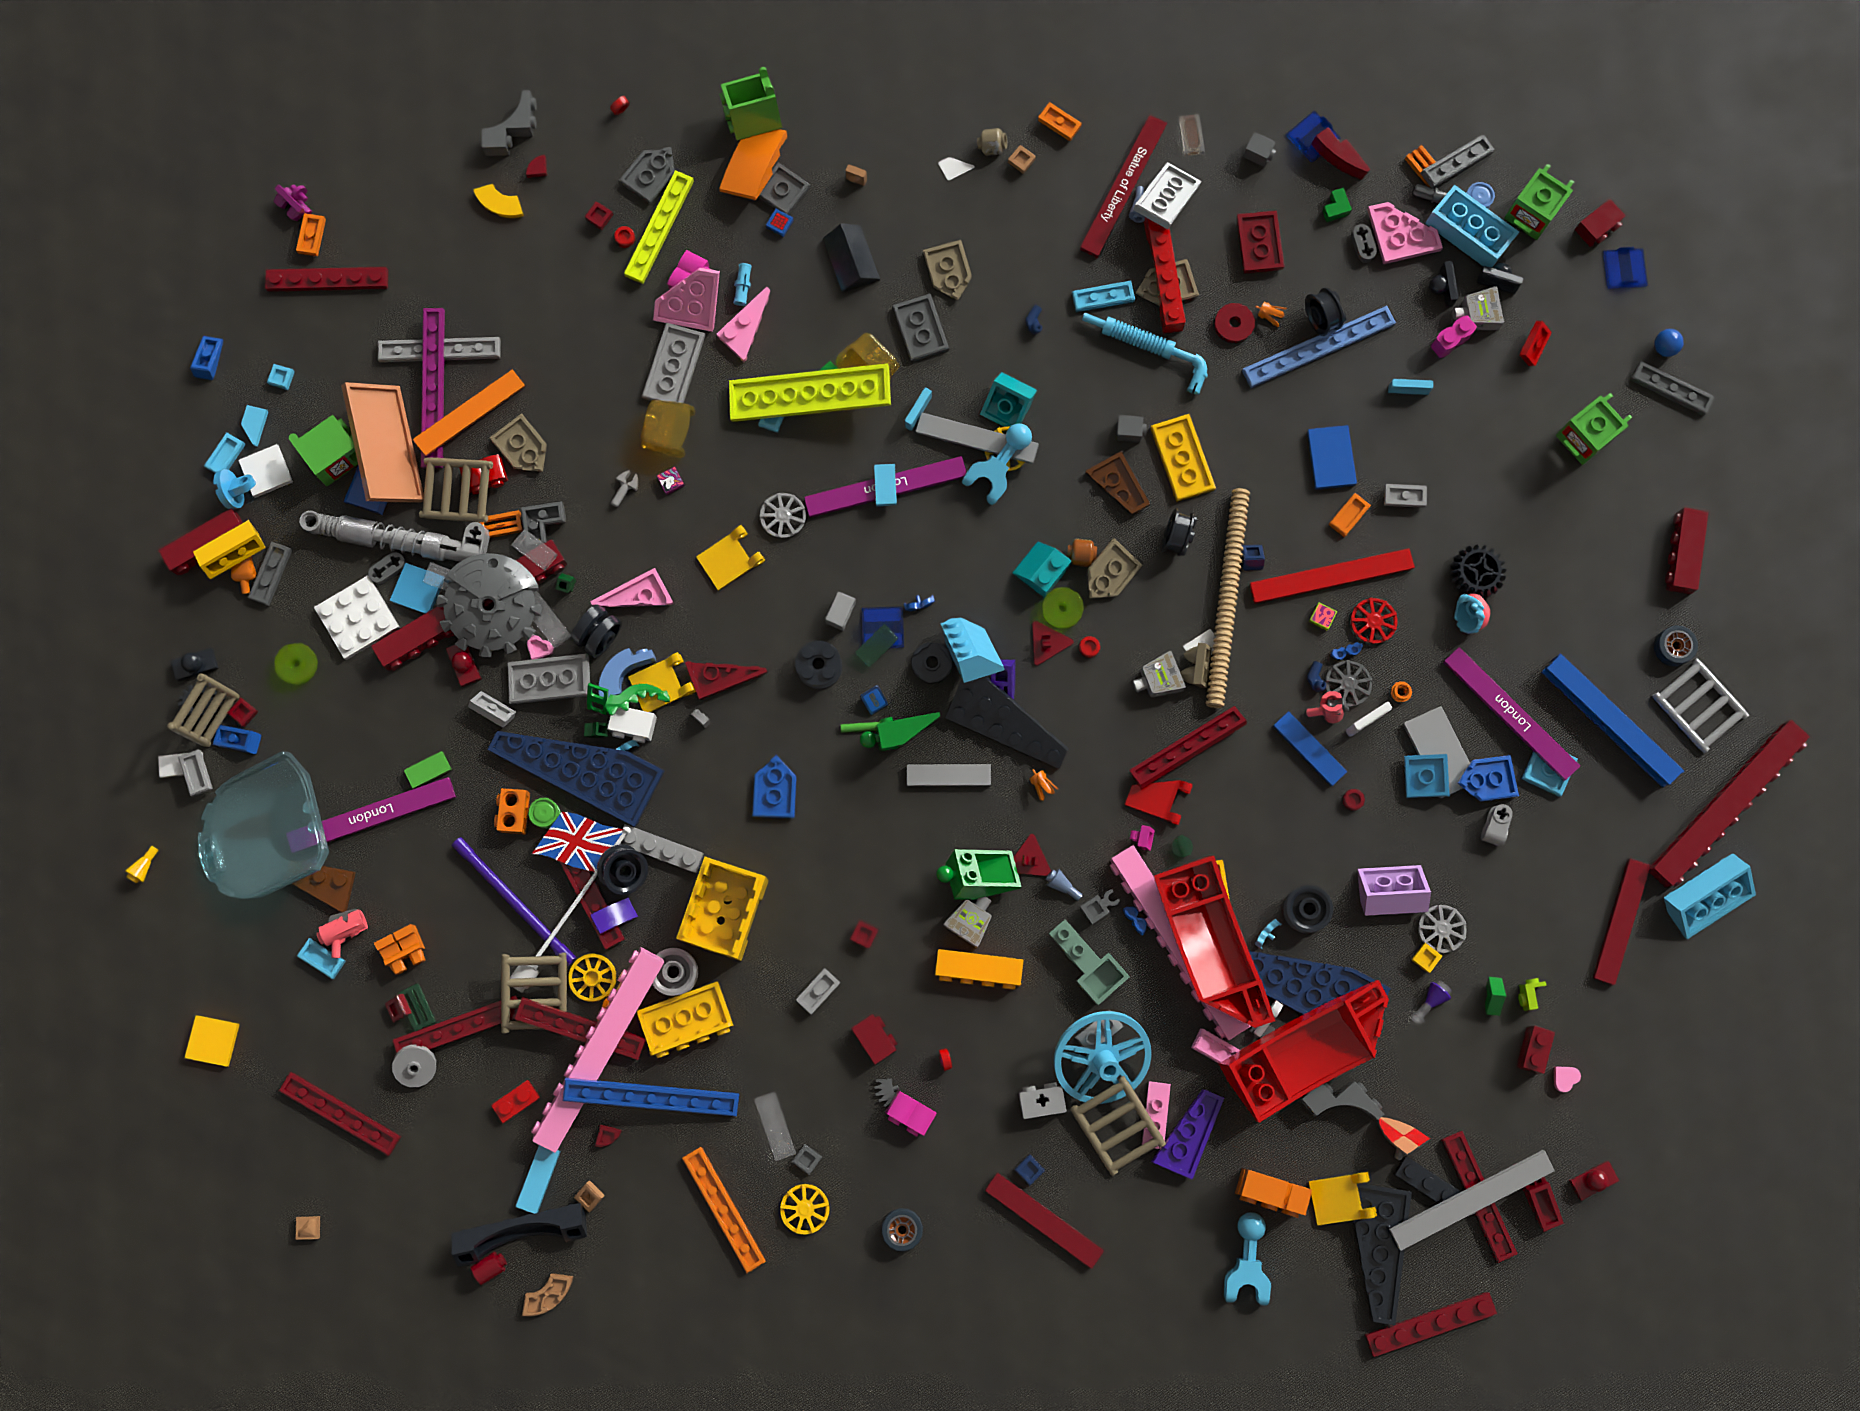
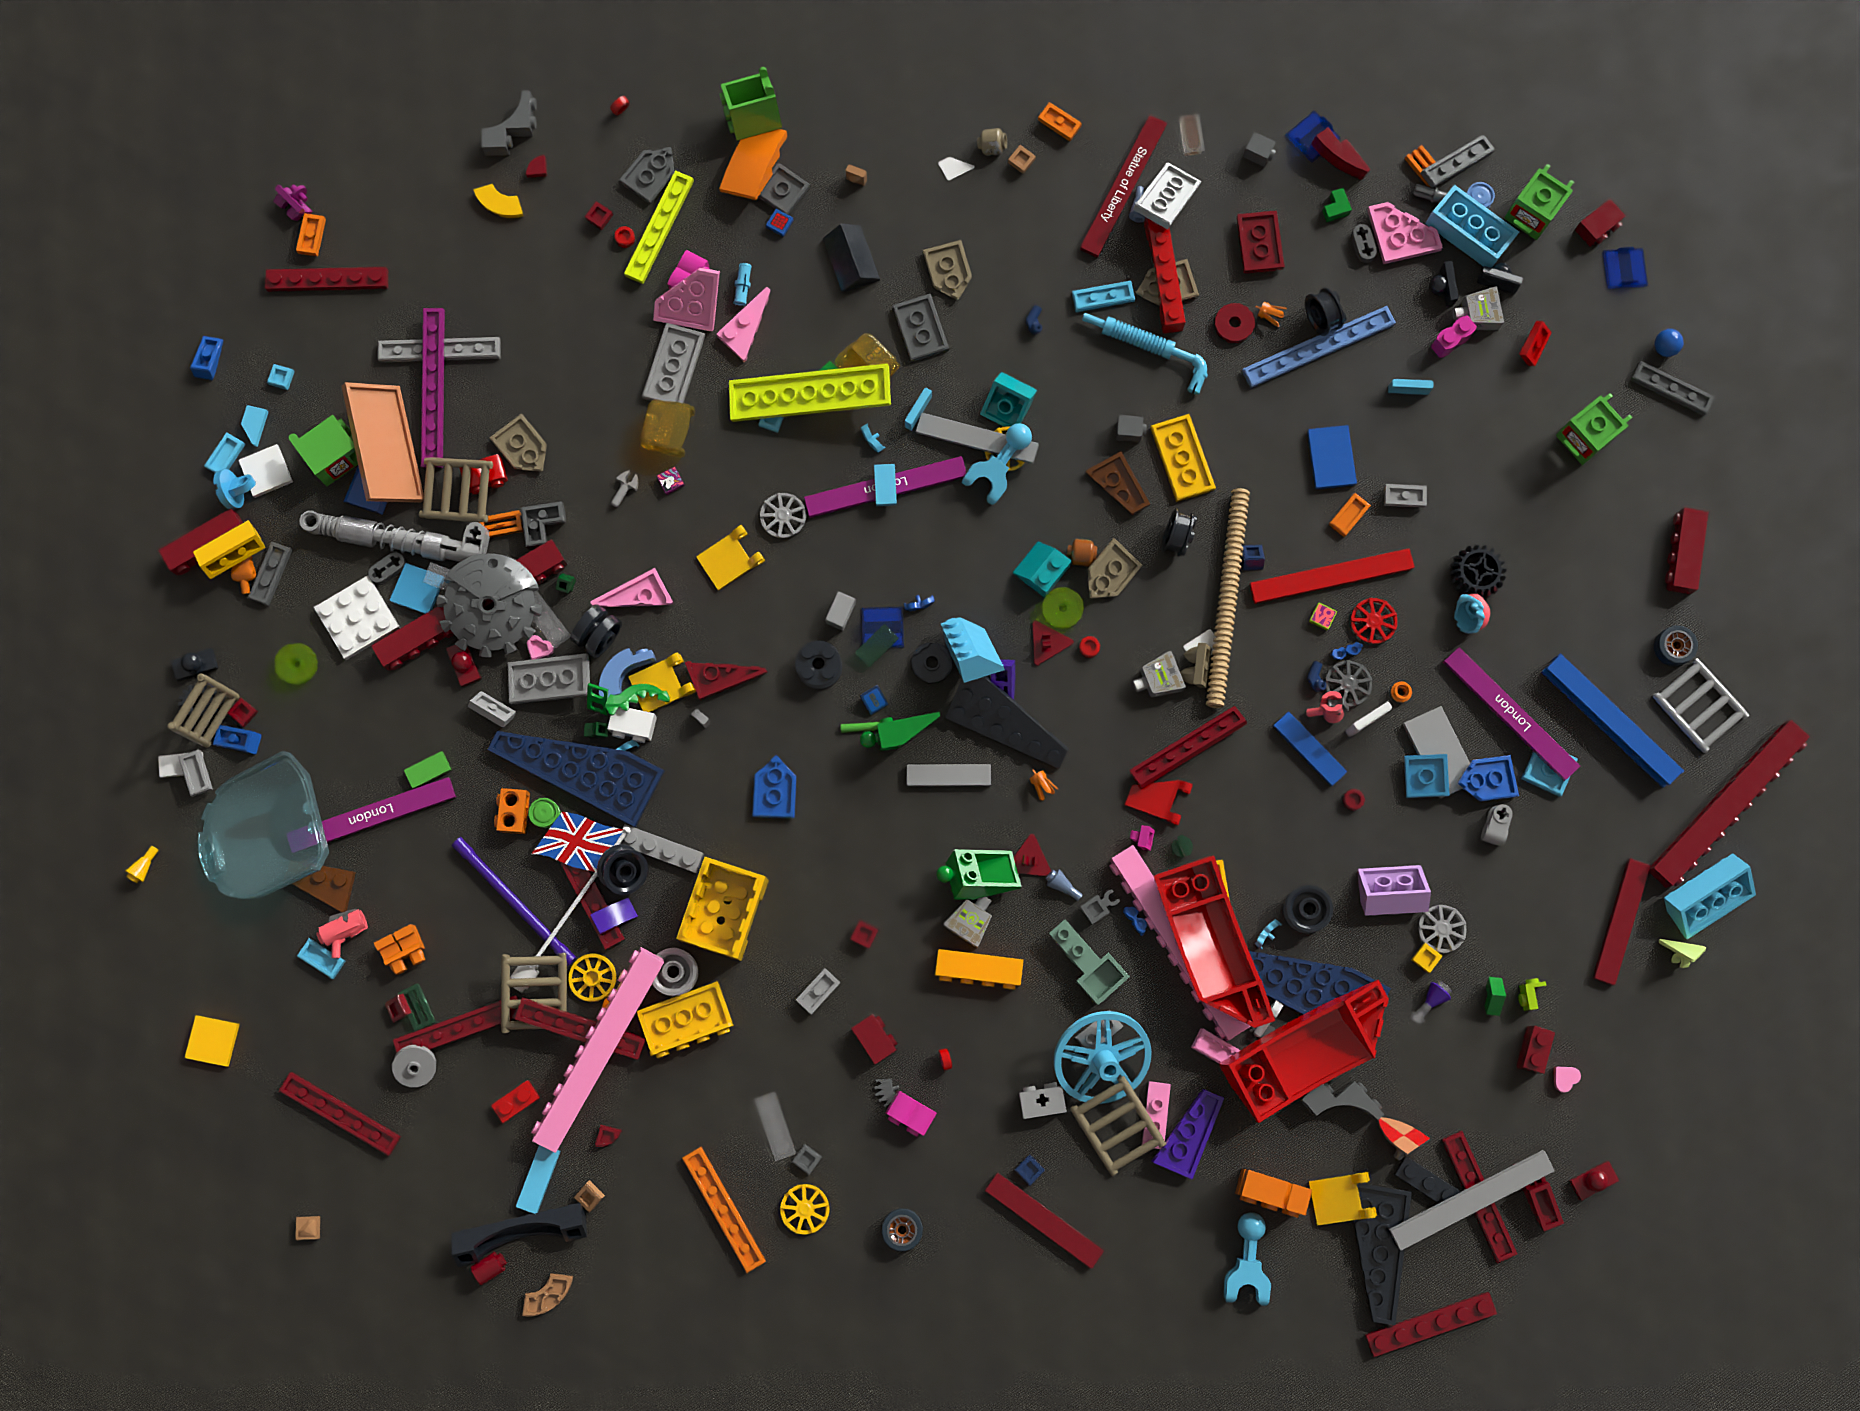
(468, 413): orange tile -> none
(534, 550): clear tile -> none
(650, 1097): blue tile -> none
(872, 439): none -> medium azure piece
(1684, 952): none -> yellowish green piece

